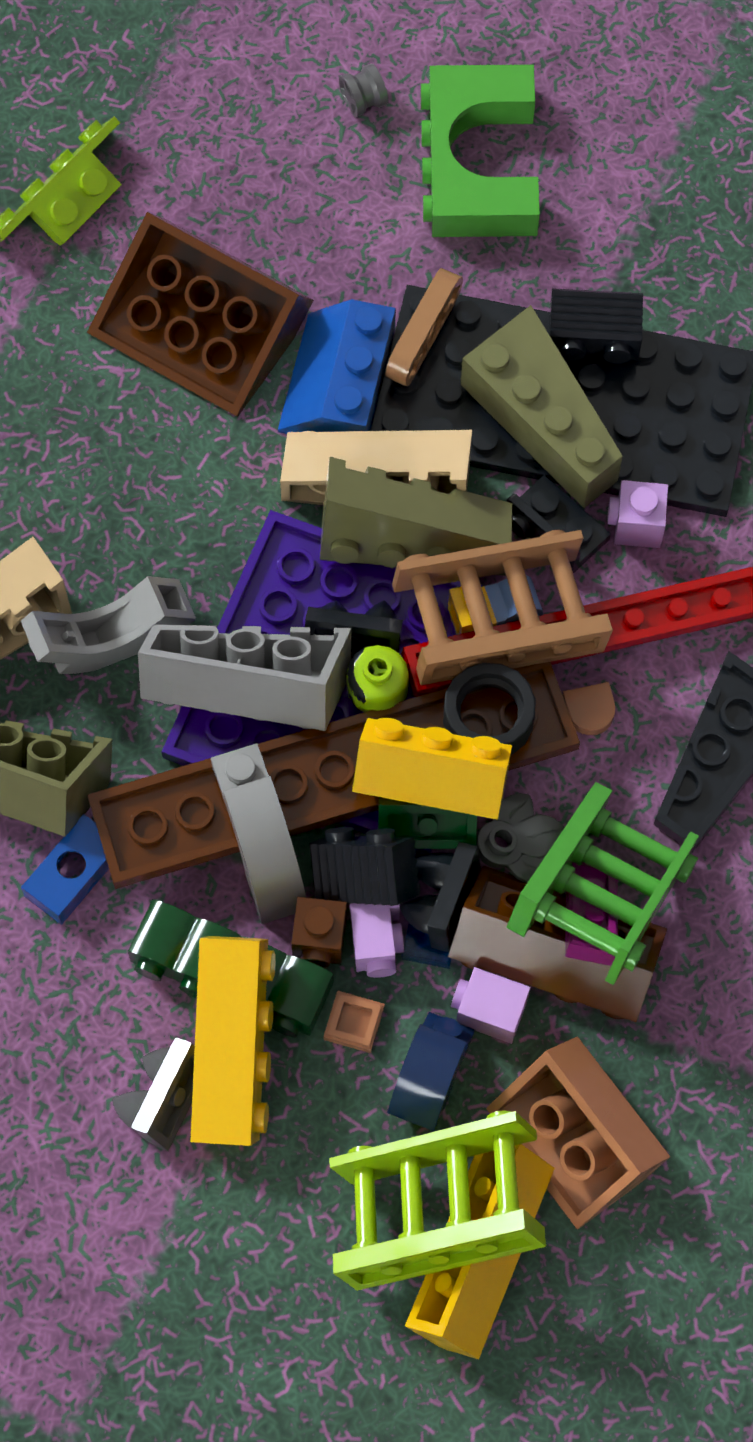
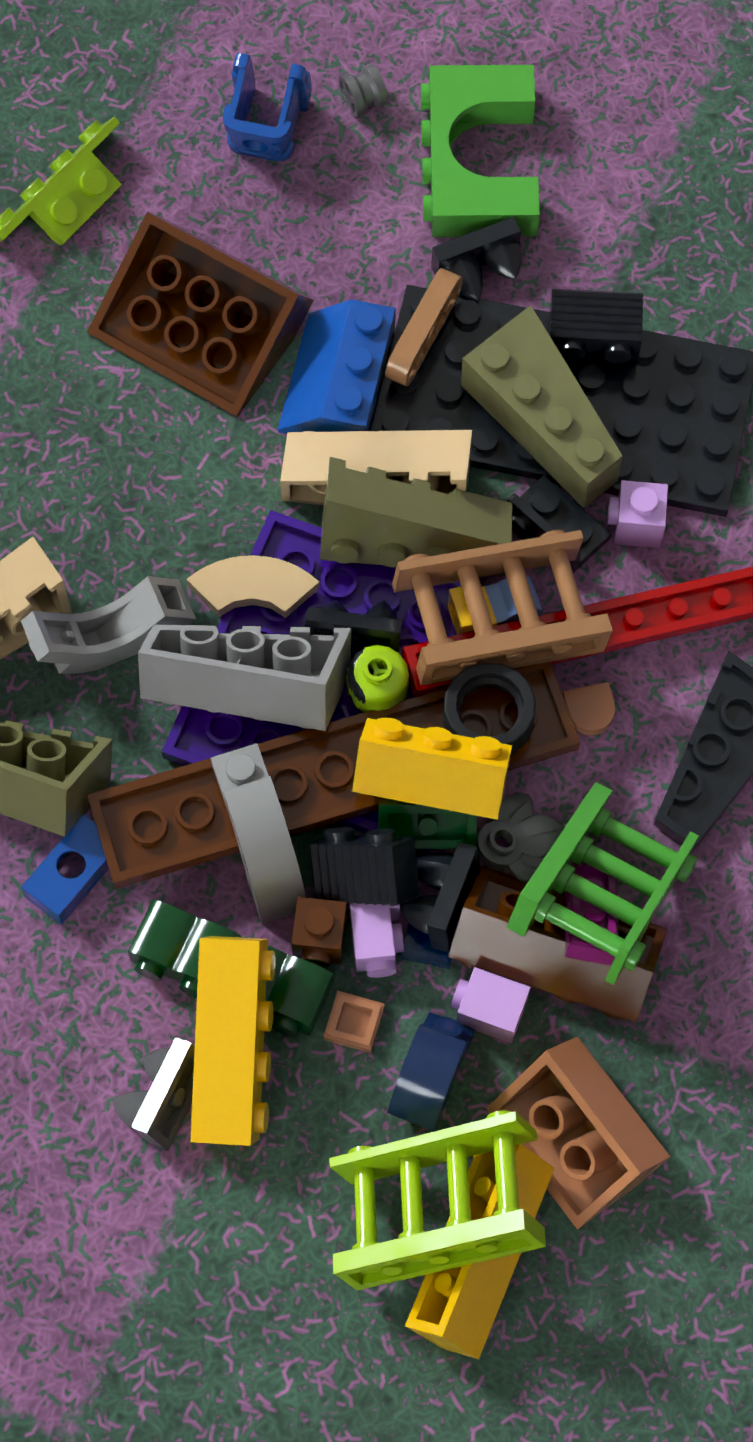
(255, 582): none -> tan tile
(274, 142): none -> blue piece
(492, 245): none -> black tile

